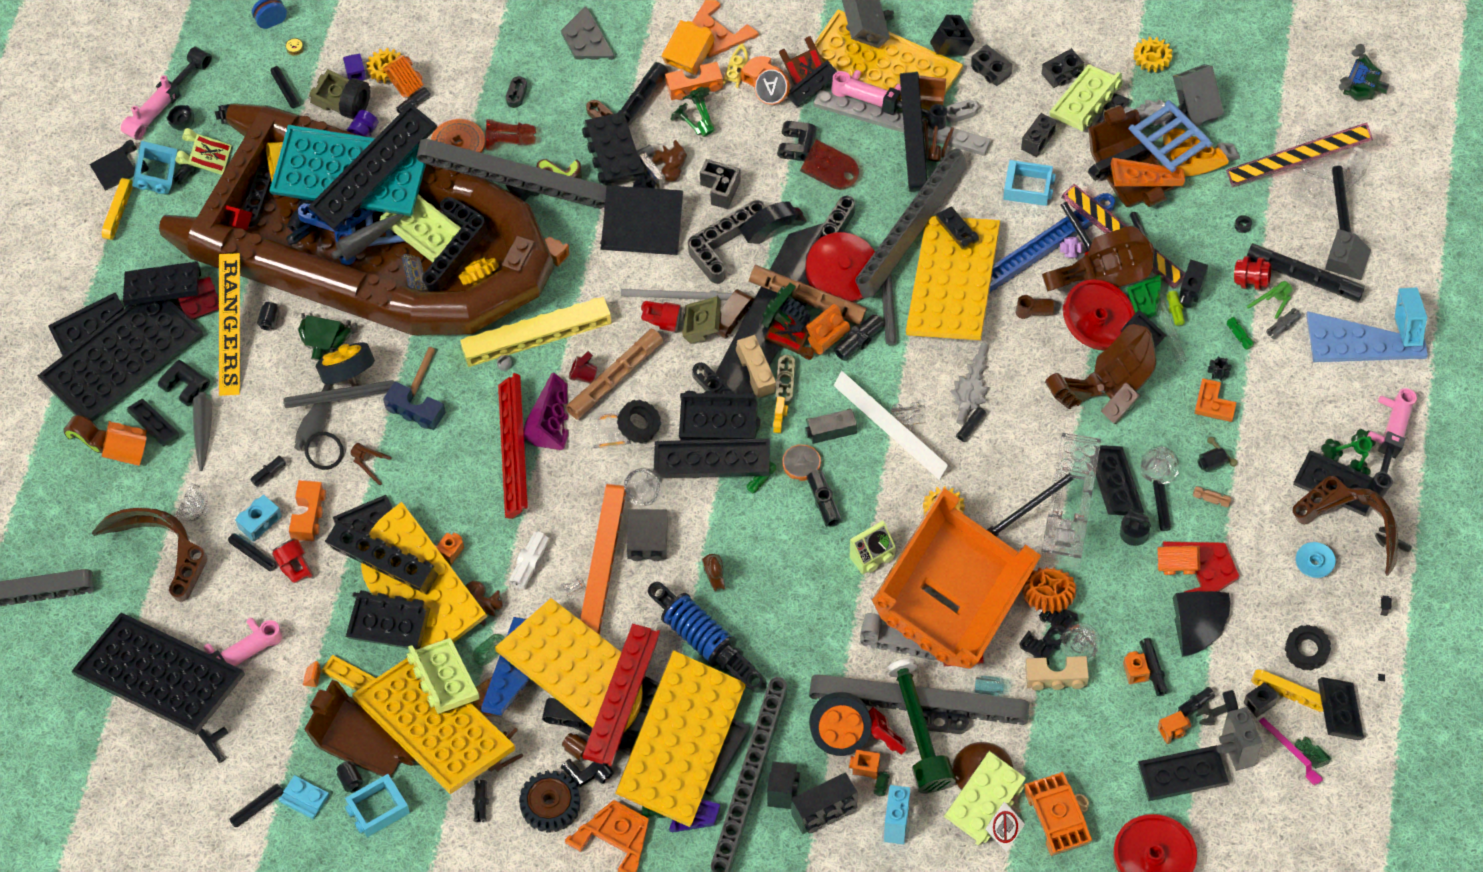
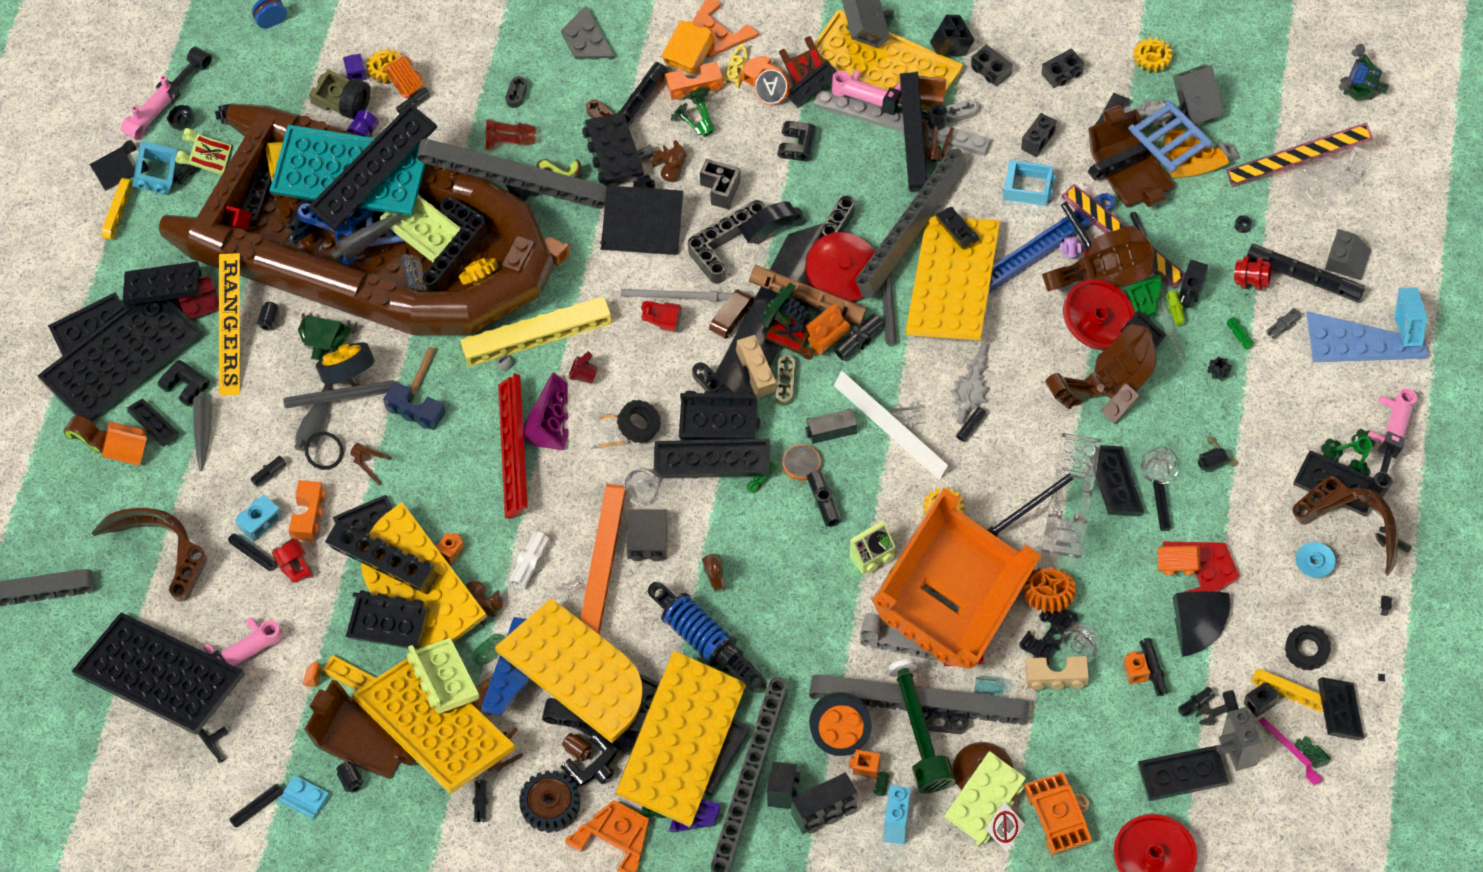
(193, 504): clear cylinder -> none
(285, 87): black axle -> none
(294, 47): tile -> none
(385, 819): medium azure window -> none
(460, 129): orange piece -> none
(614, 374): medium nougat piece -> none
(621, 695): red plate -> none
(652, 170): clear tile -> none
(701, 319): olive plate -> none
(780, 412): yellow plate -> none
(829, 166): clear red plate -> none
(881, 730): red plate -> none
(1028, 306): reddish brown piece -> none
(1086, 97): yellowish green bracket -> none
(1135, 528): black piece -> none
(1144, 174): orange wing -> none
(1173, 726): orange brick -> none
(1210, 405): orange plate -> none
(1212, 496): medium nougat axle -> none
(1280, 292): bright green plant -> none
(1341, 199): black axle -> none

